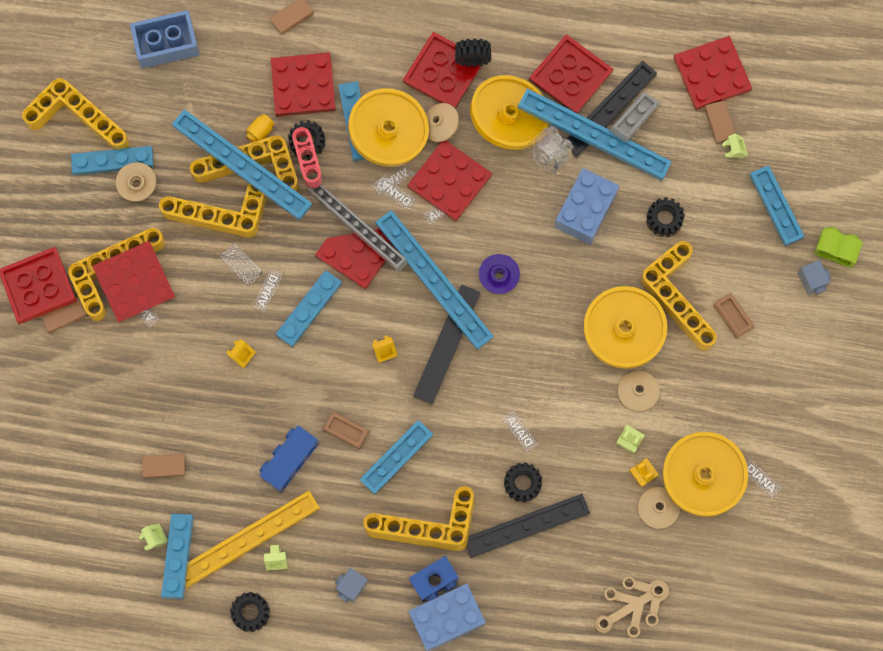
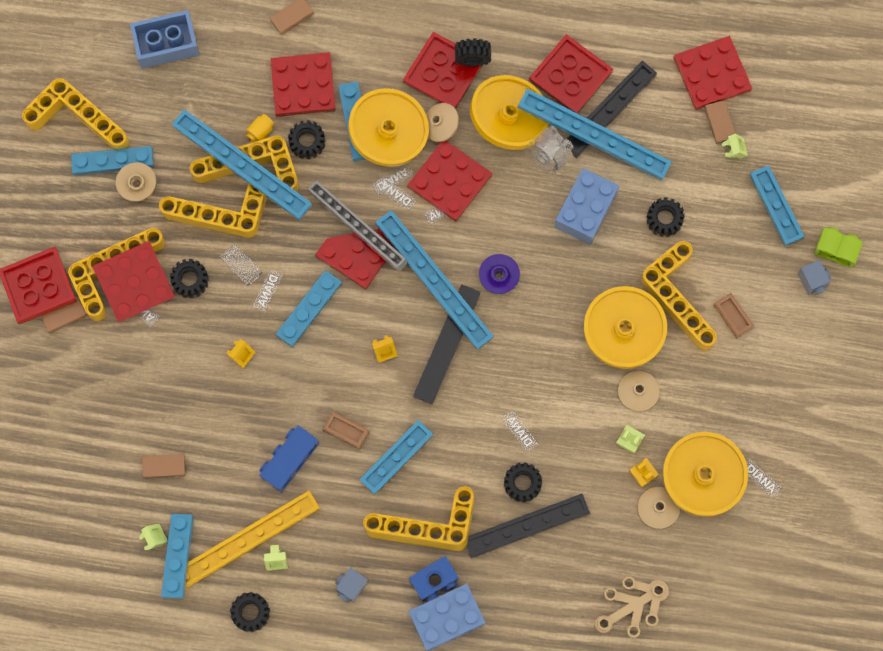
(189, 266): none -> black tyre
(303, 149): coral beam -> none
(634, 117): light grey tile -> none

